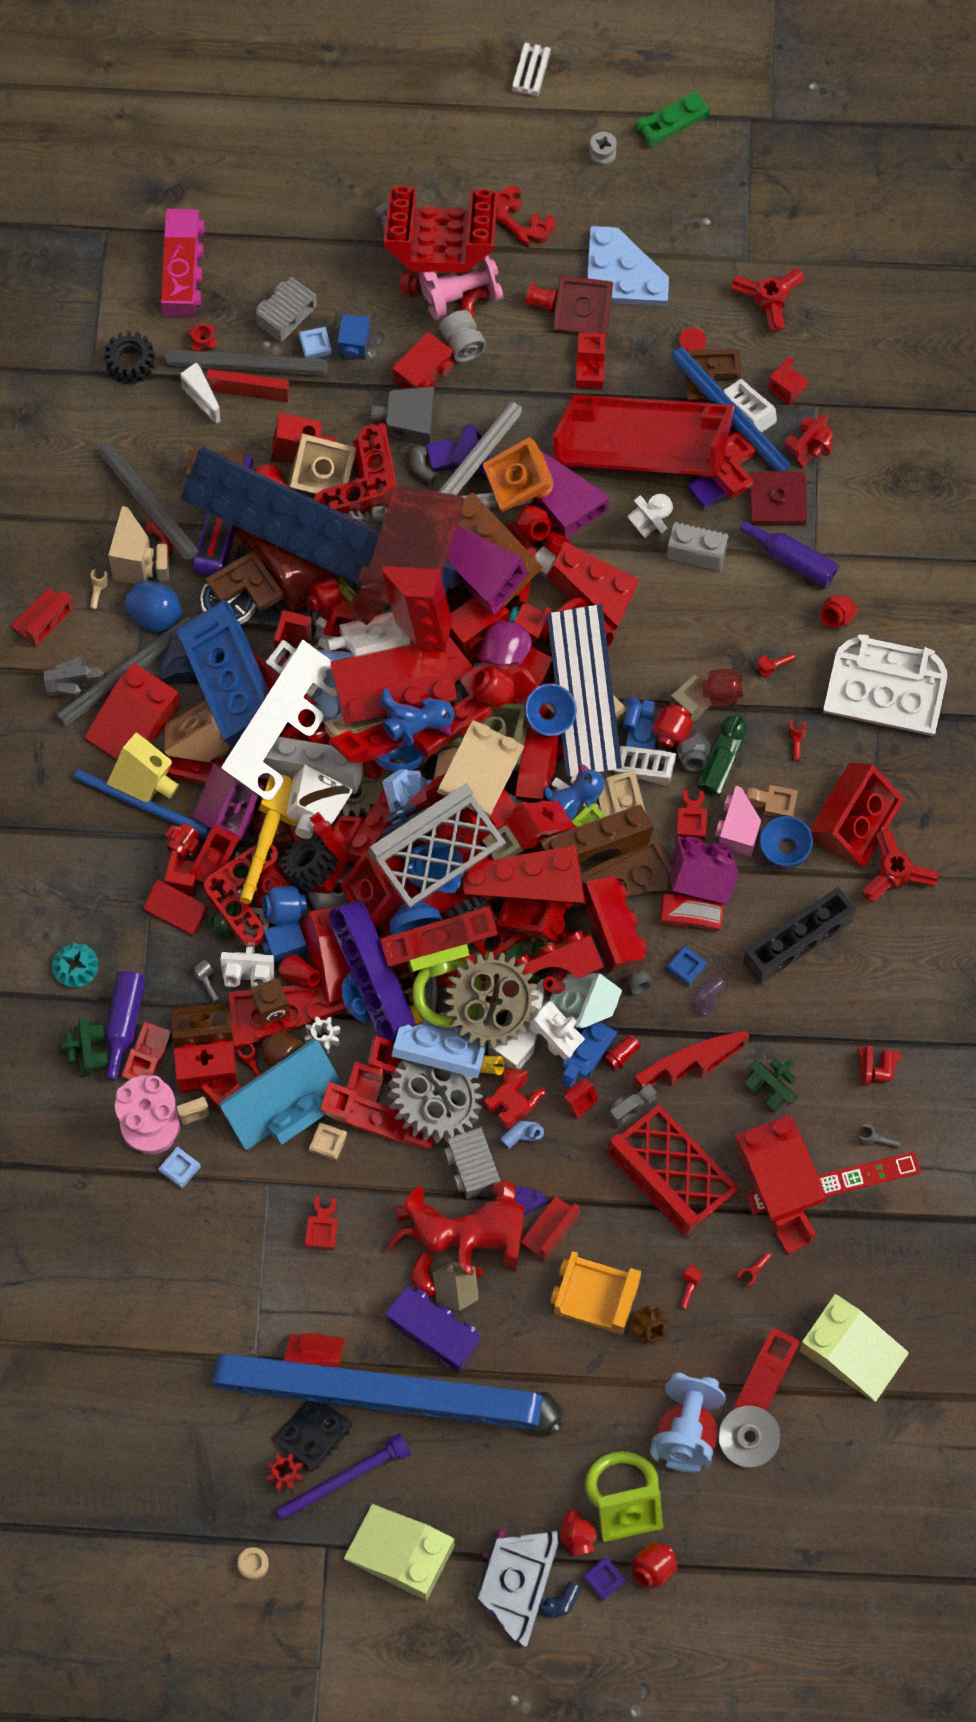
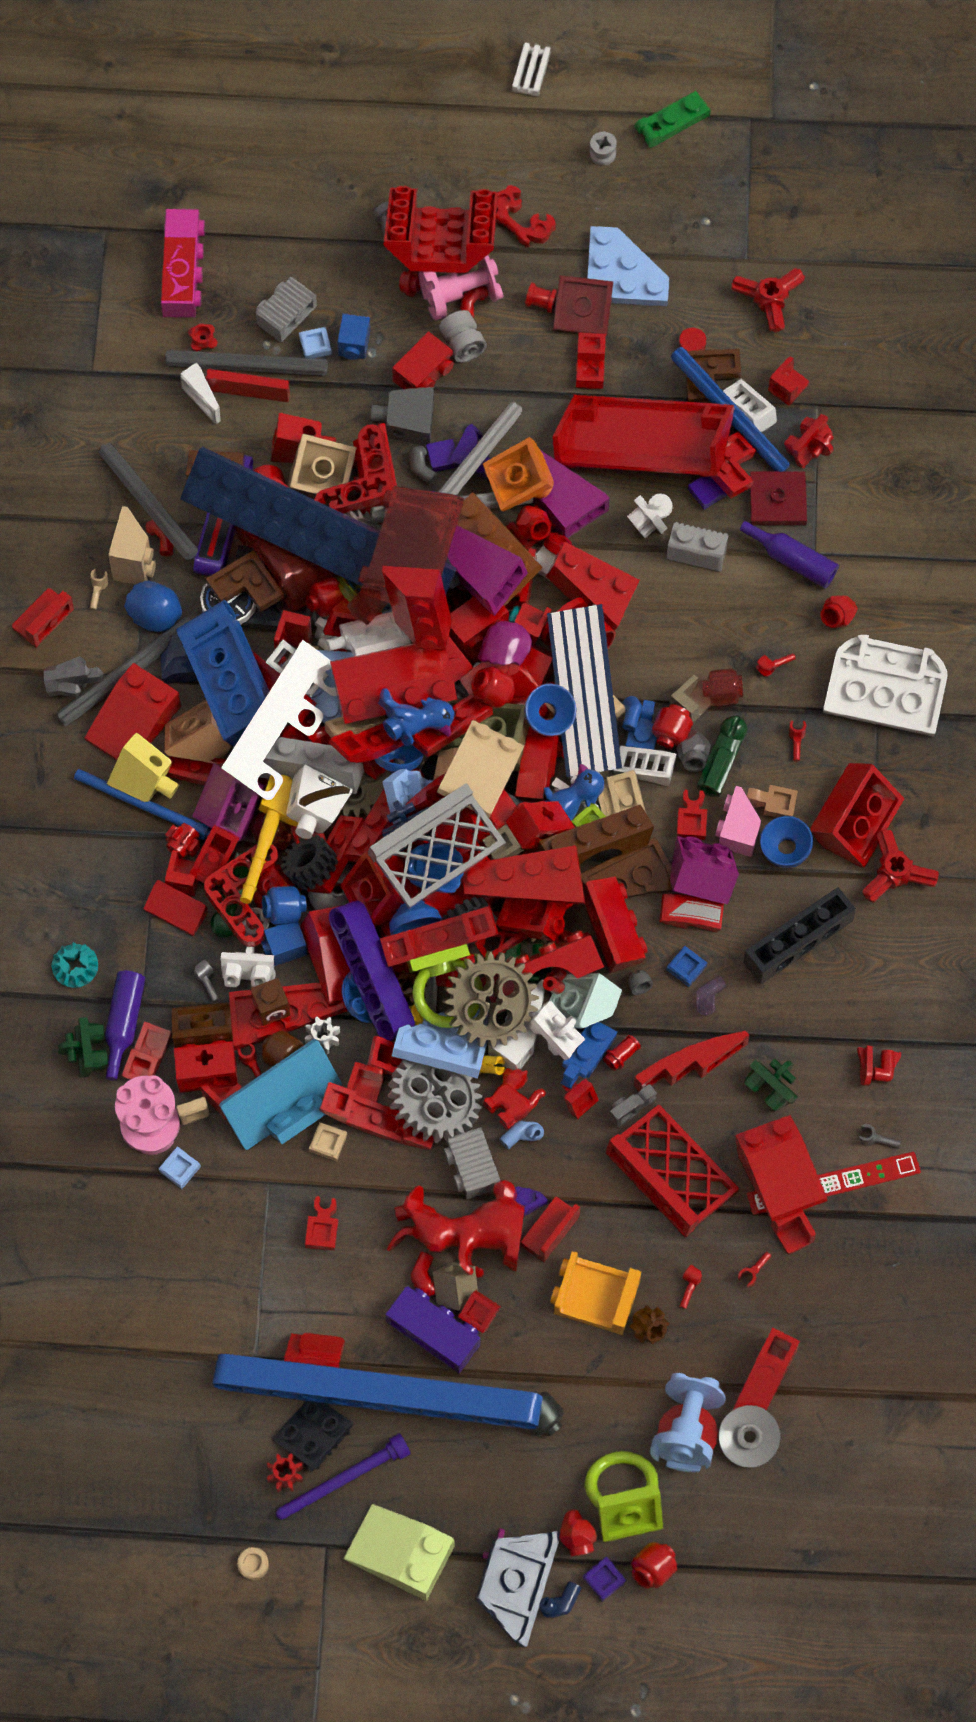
(129, 371): black tyre -> none
(162, 562): tan tile -> none
(297, 970): red cone -> none
(333, 838): red plate -> none
(479, 1311): none -> red tile
(853, 1348): yellowish green slope -> none

